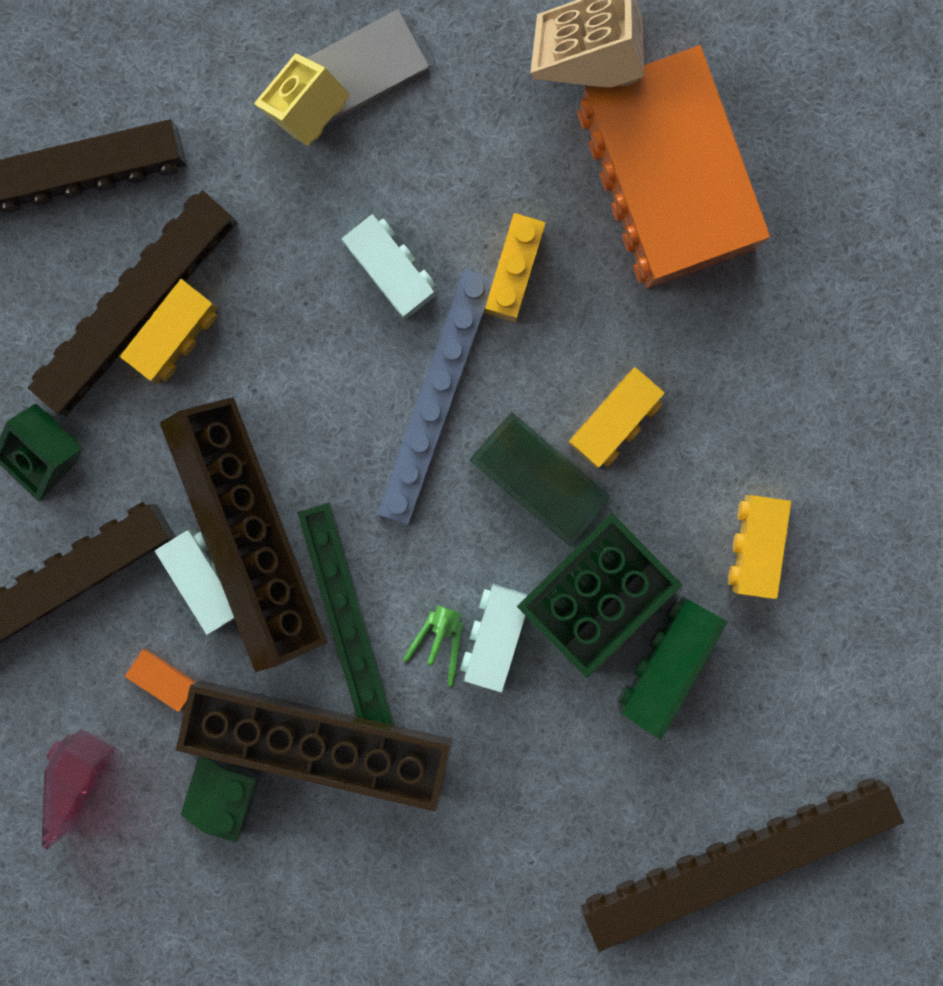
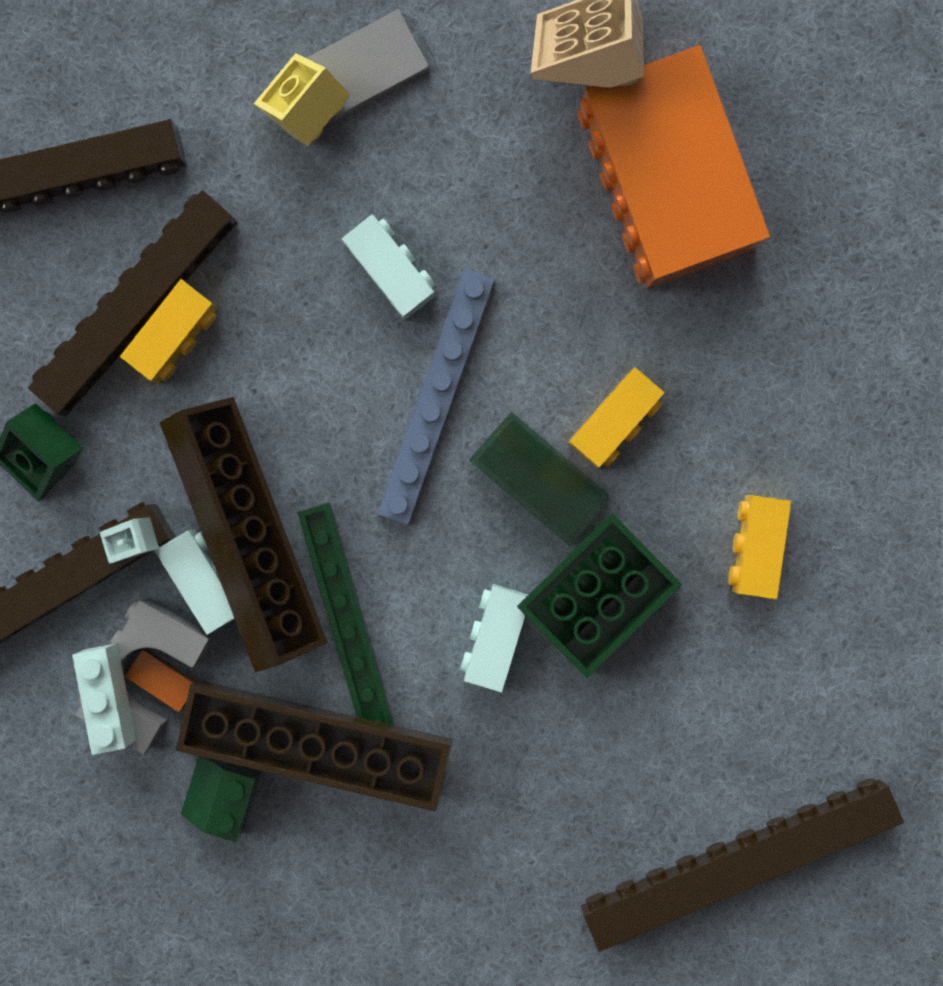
(69, 781): clear pink slope -> none
(104, 698): none -> light aqua brick
(129, 539): none -> light aqua slope
(157, 628): none -> light grey arch
(444, 622): bright green plant -> none
(514, 267): yellow brick -> none
(671, 666): dark green slope -> none

